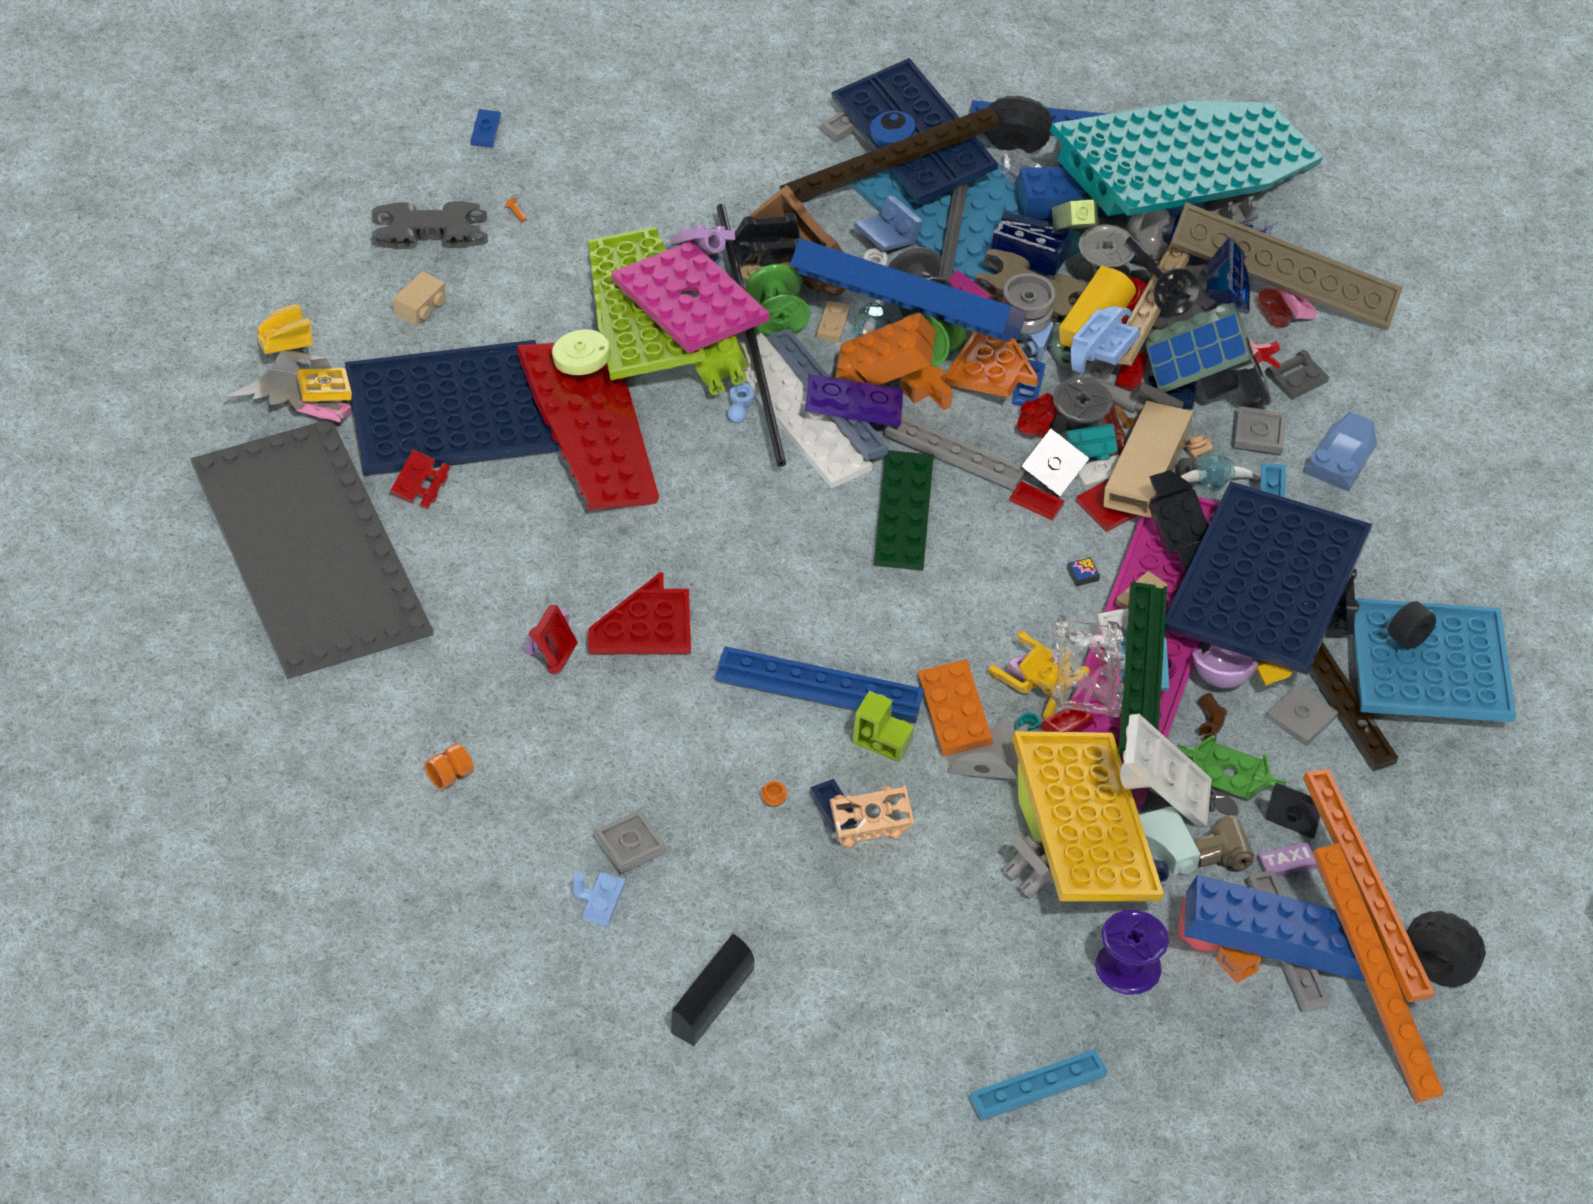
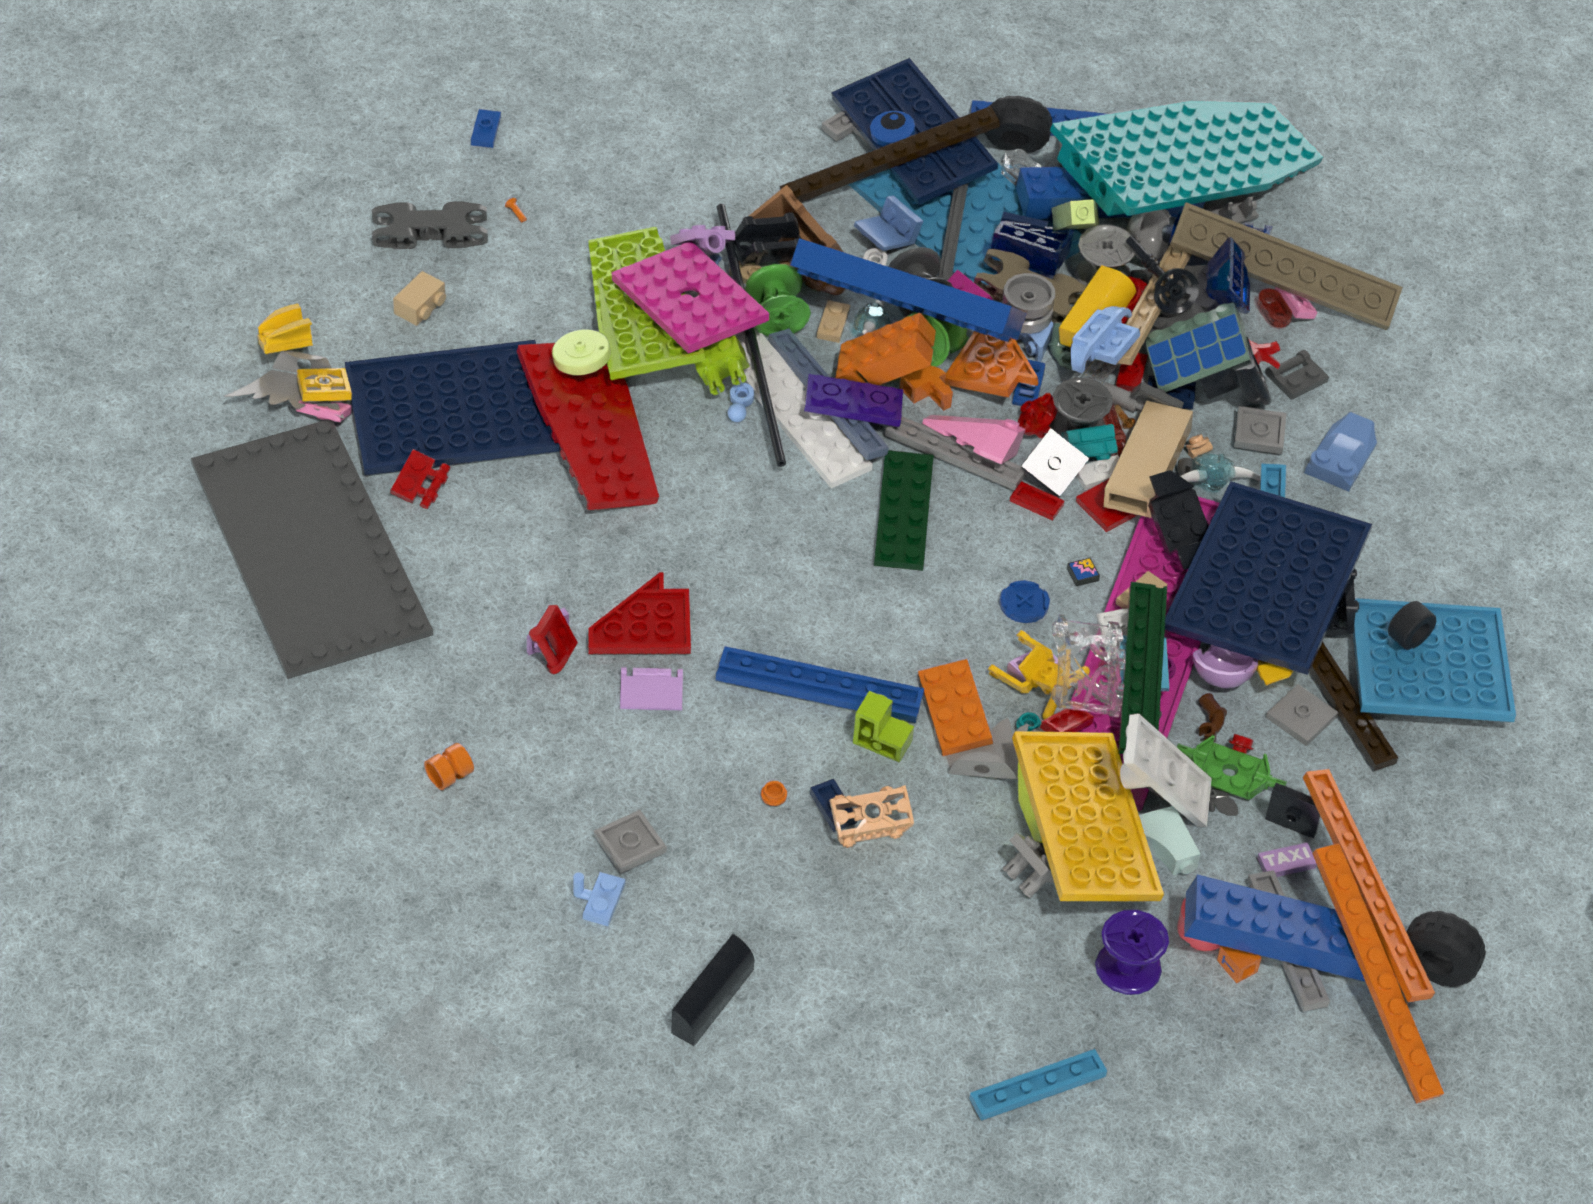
(651, 689): none -> lavender piece
(990, 437): none -> bright pink wedge
(1024, 601): none -> blue tile
(1164, 870): dark blue hinge -> none
(1226, 844): dark tan piece -> none
(1241, 743): none -> red plate

